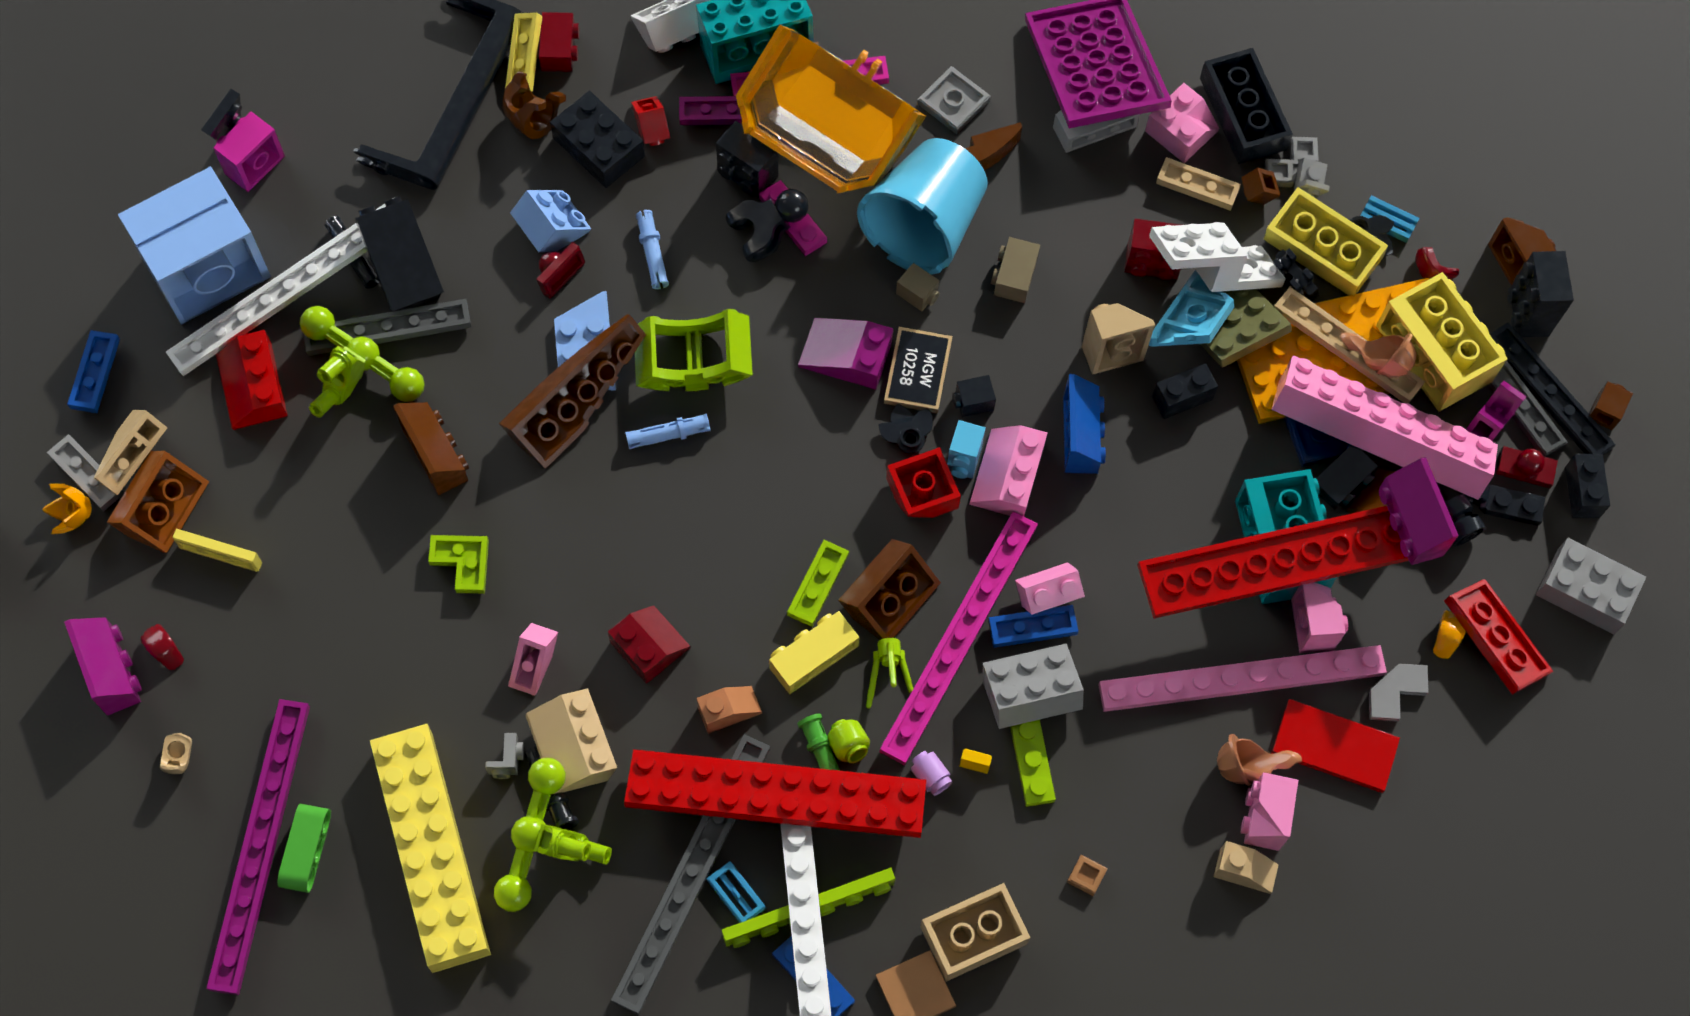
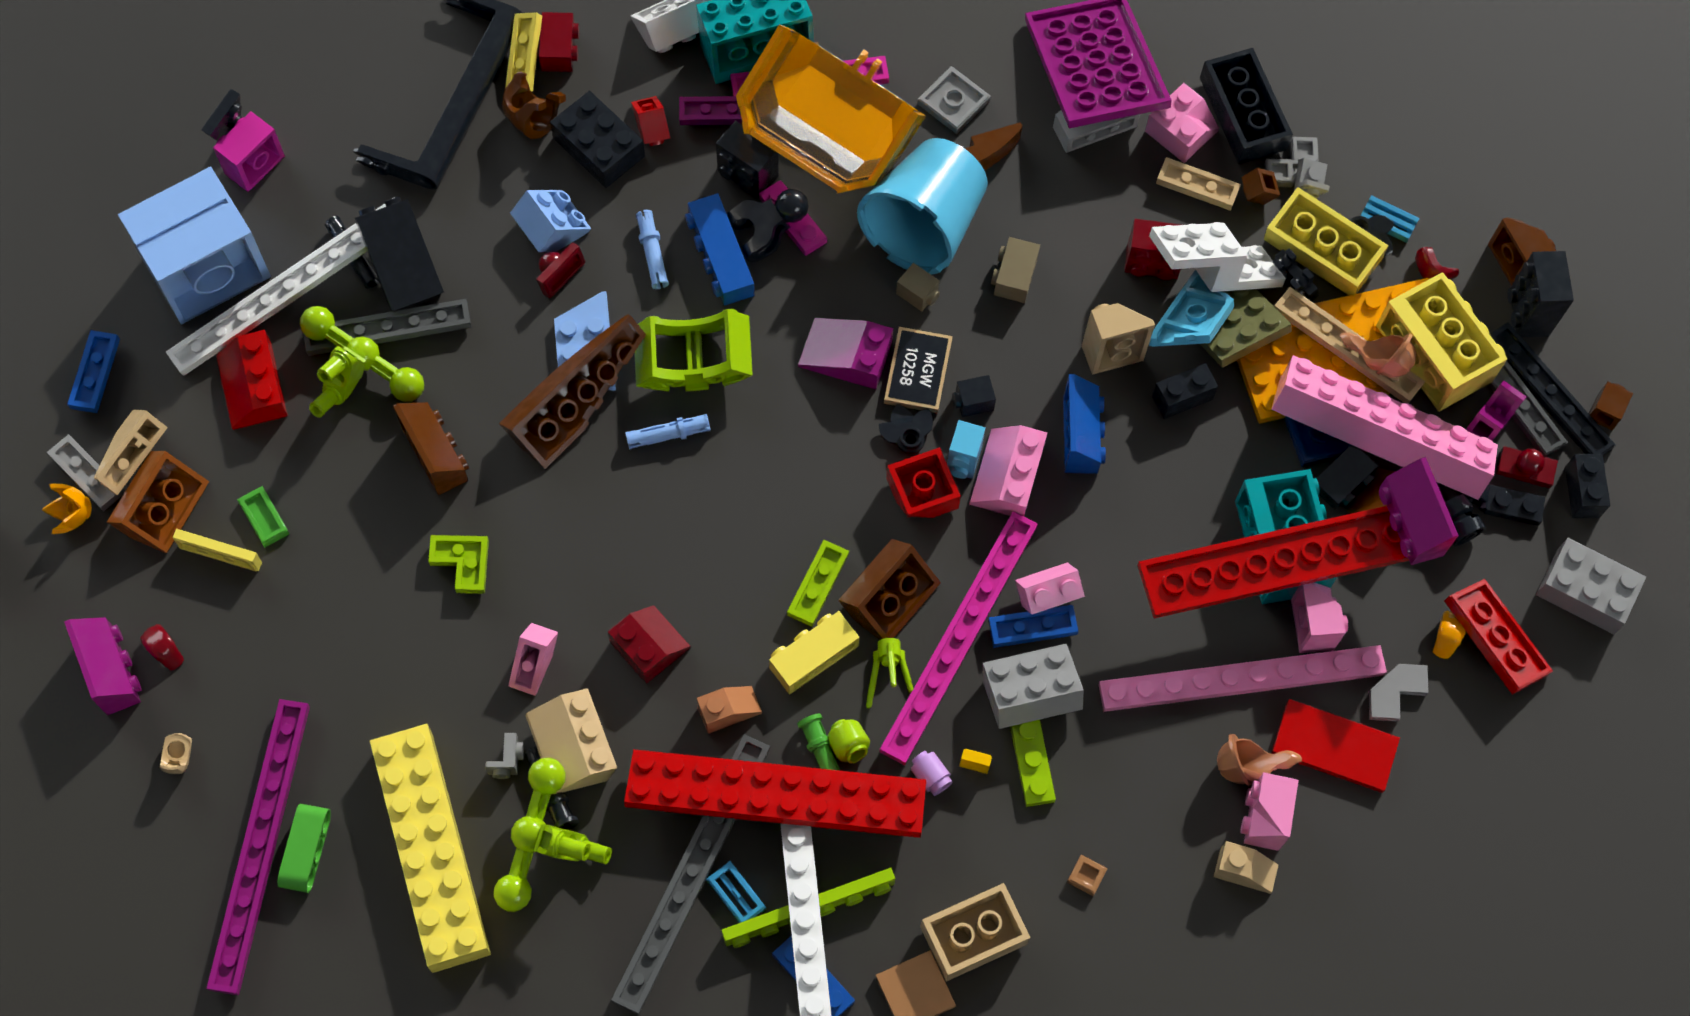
(263, 516): none -> bright green tile
(720, 249): none -> blue brick

